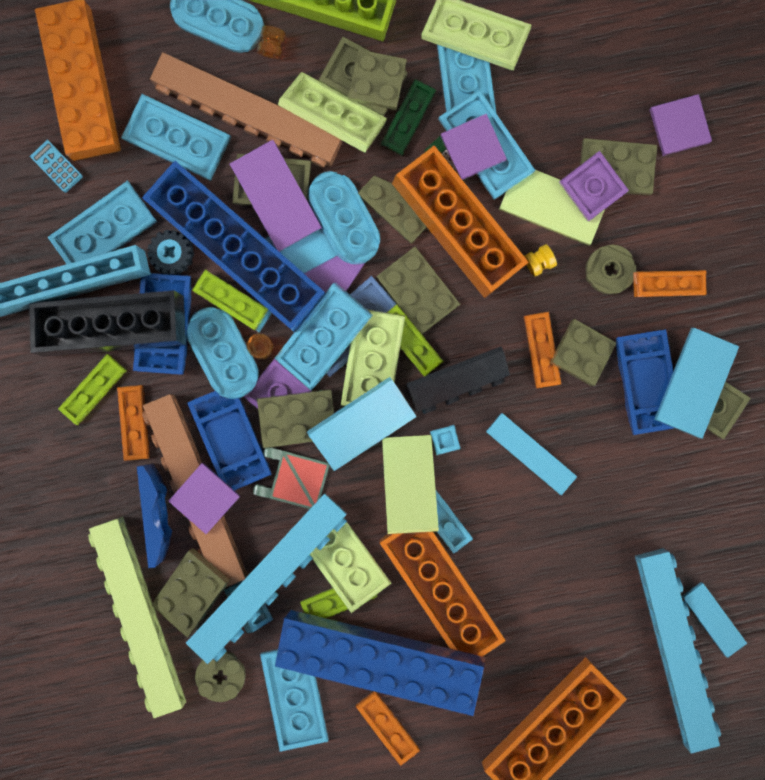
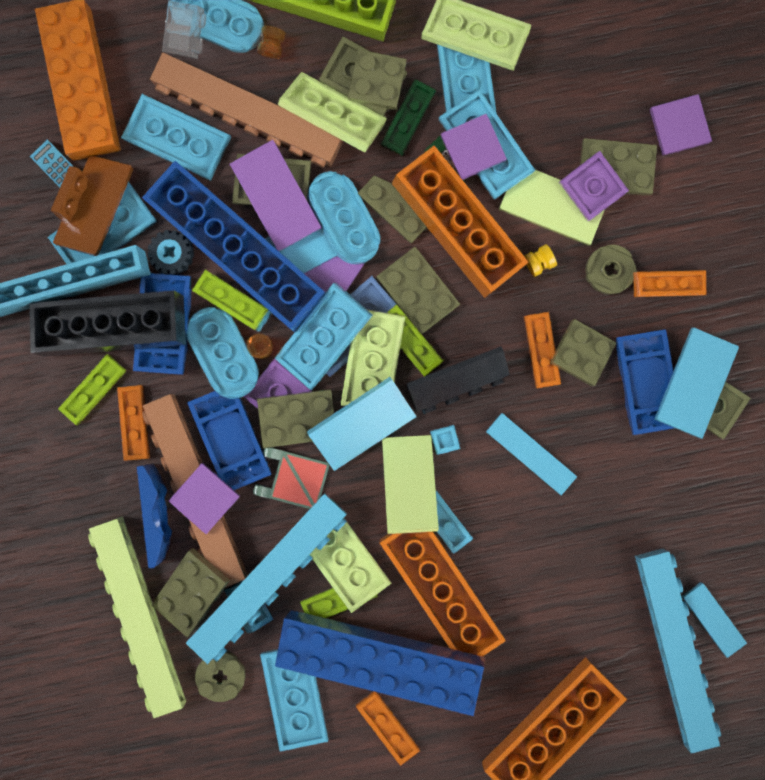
(89, 203): none -> dark orange bracket
(183, 30): none -> clear brick

